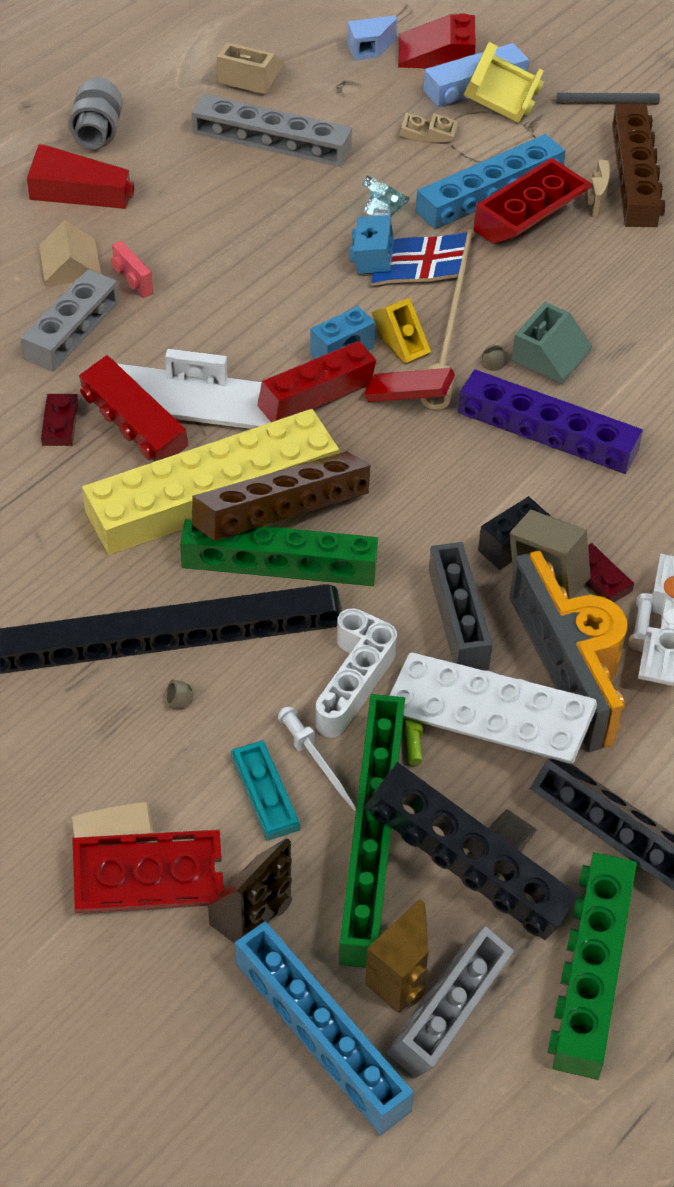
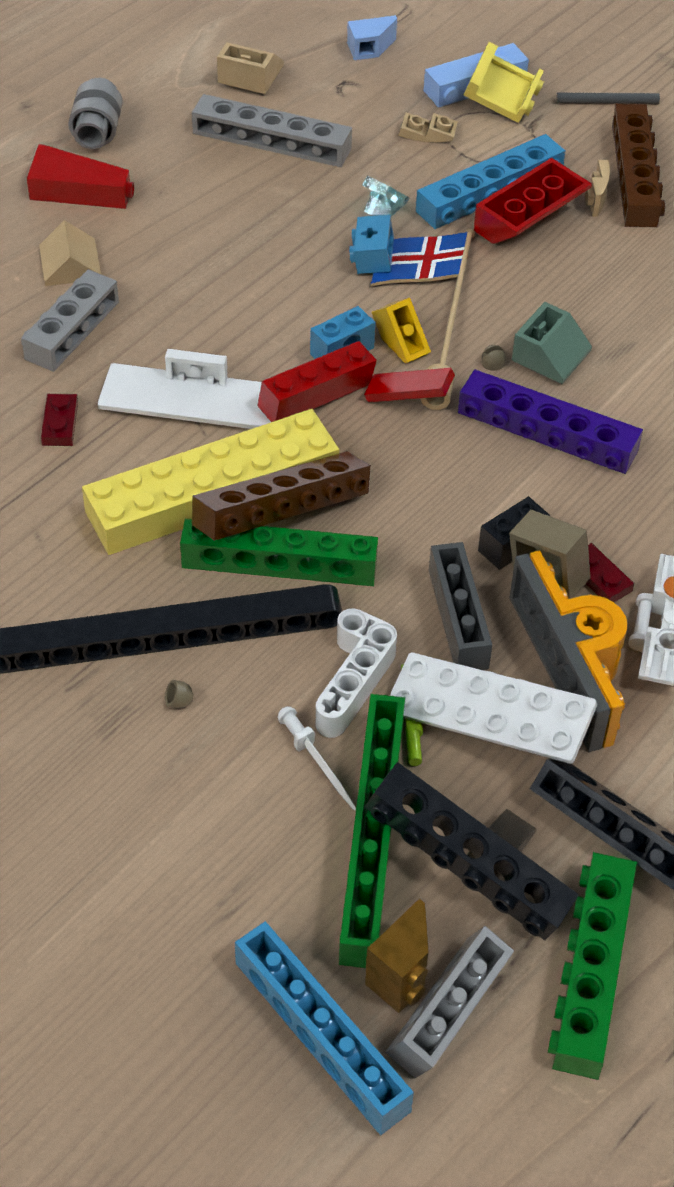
(114, 821): tan slope -> none
(132, 268): coral plate -> none
(132, 410): red brick -> none
(146, 873): red piece -> none
(254, 894): dark brown slope -> none
(265, 790): teal tile -> none
(438, 42): red slope -> none

